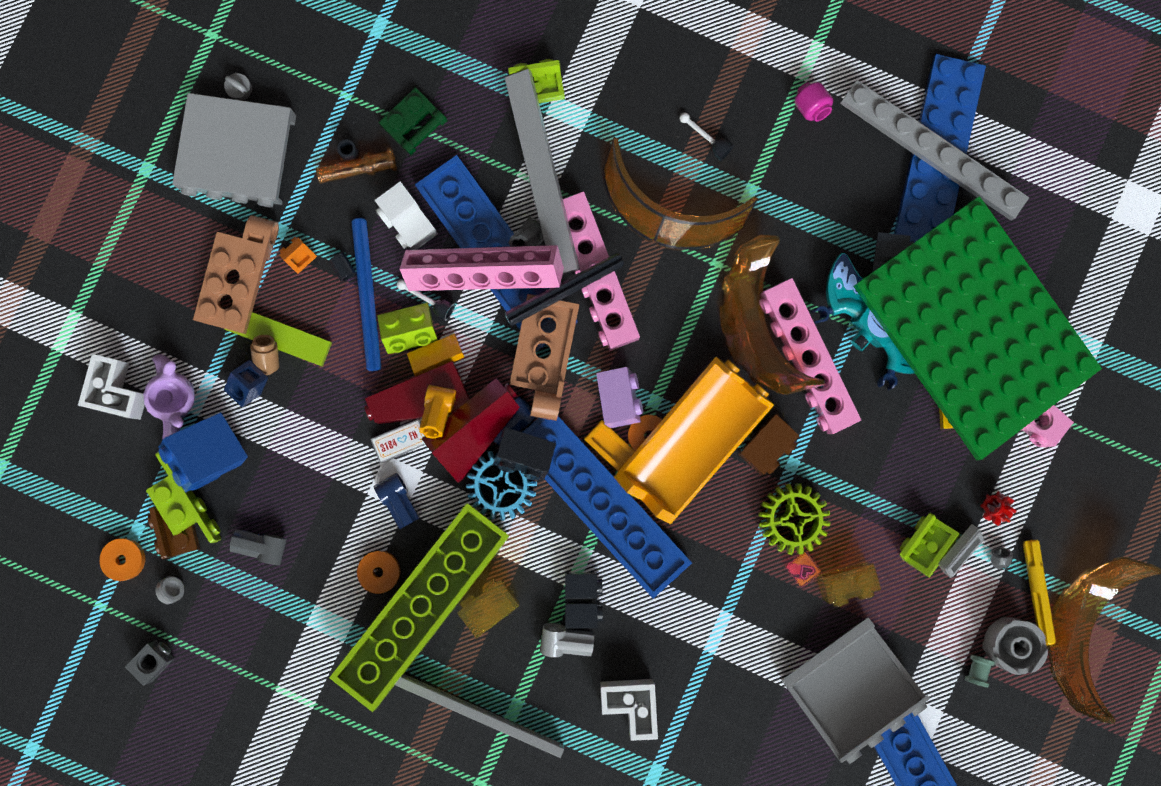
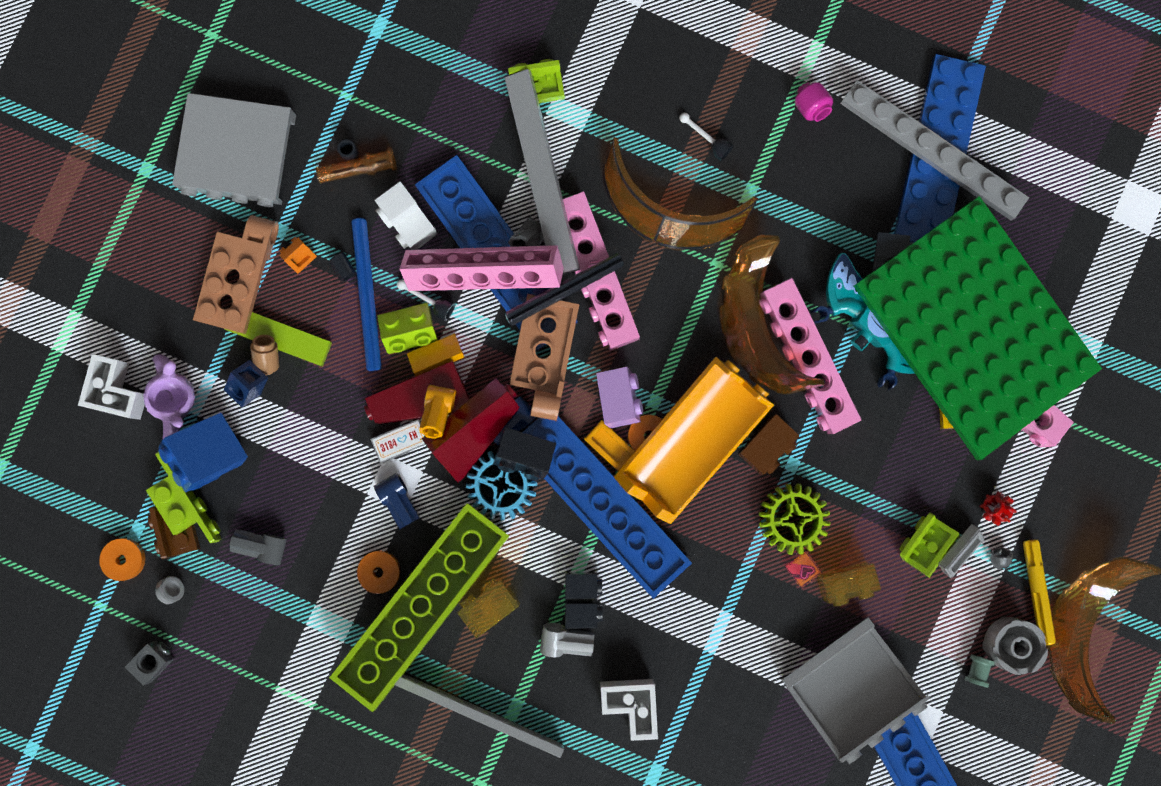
(238, 86): light grey tile -> none
(407, 116): dark green plate -> none

